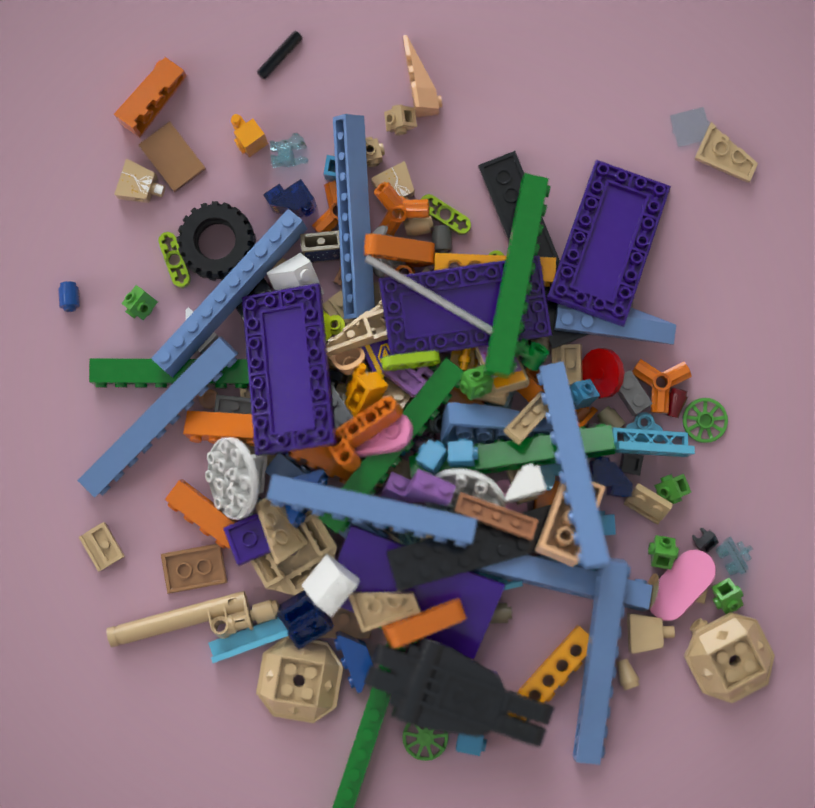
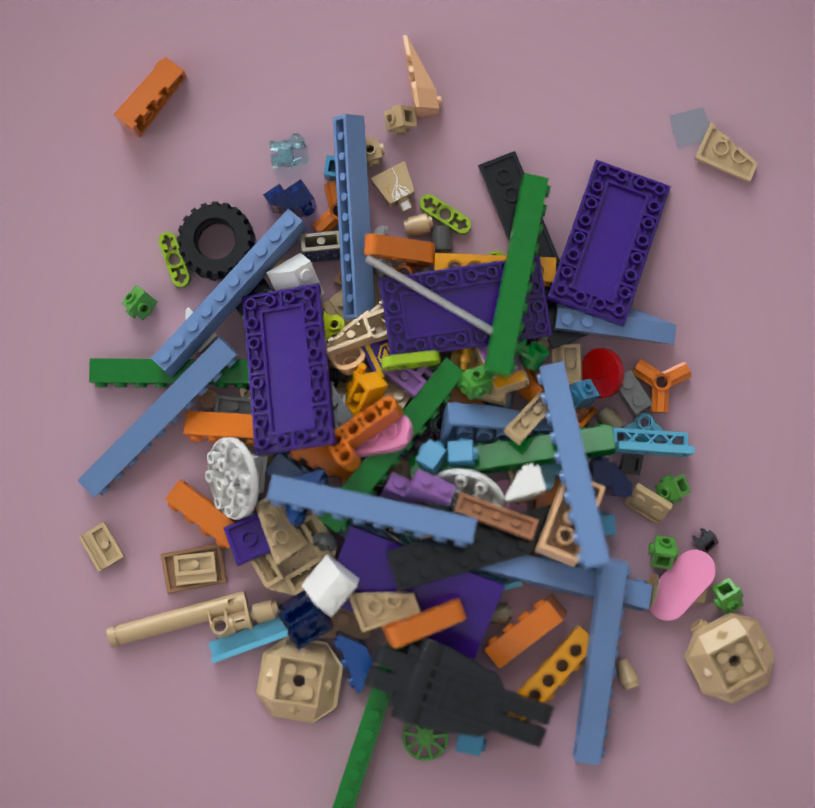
(68, 296): blue brick -> none
(137, 183): tan torso -> none
(172, 156): medium nougat tile -> none
(195, 568): none -> tan plate
(248, 135): light orange brick -> none
(279, 55): black axle -> none
(325, 542): none -> dark grey plate
(393, 202): orange piece -> none
(527, 630): none -> orange wedge
(646, 633): tan torso -> none
(677, 400): dark red cone -> none
(705, 420): bright green wheel -> none
(738, 563): clear light blue hips -> none

